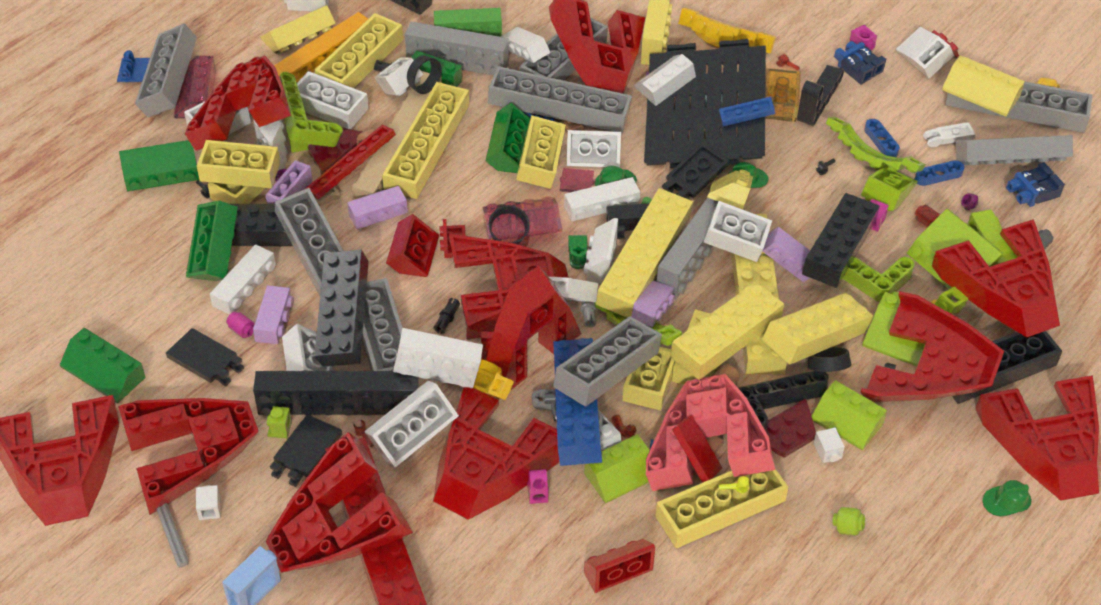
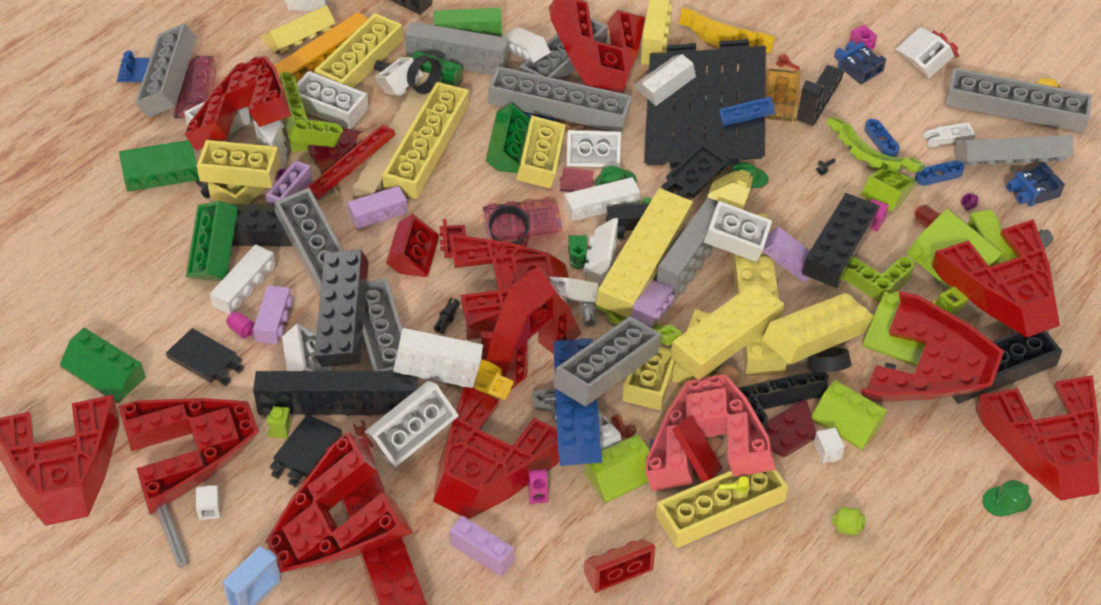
(481, 546): none -> lavender brick
(983, 85): light yellow slope -> none

